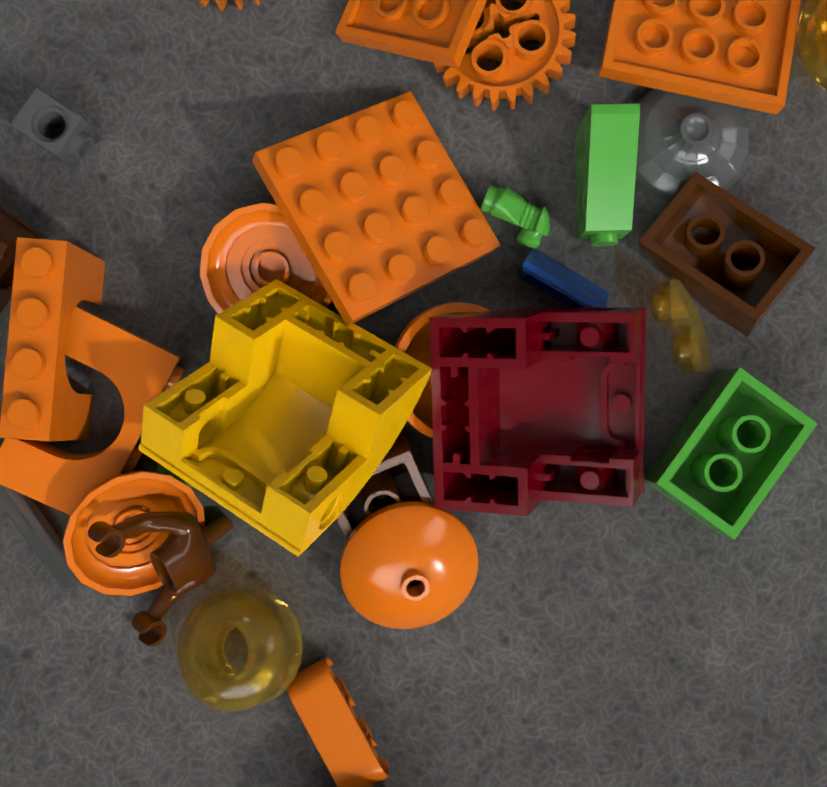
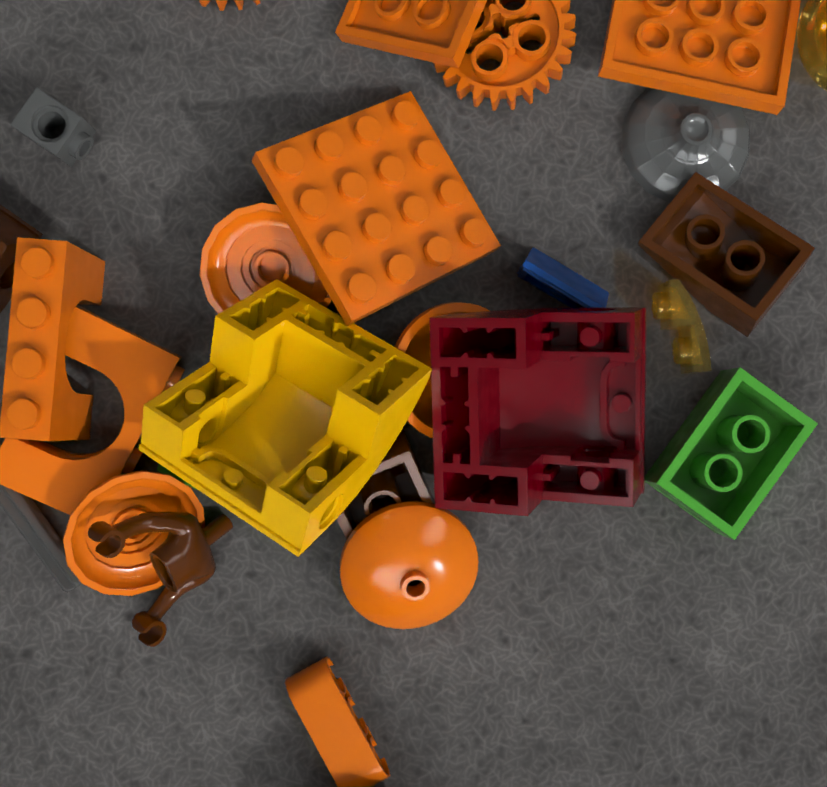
(272, 644): clear yellow piece -> none
(513, 208): bright green arm -> none
(606, 172): bright green slope -> none

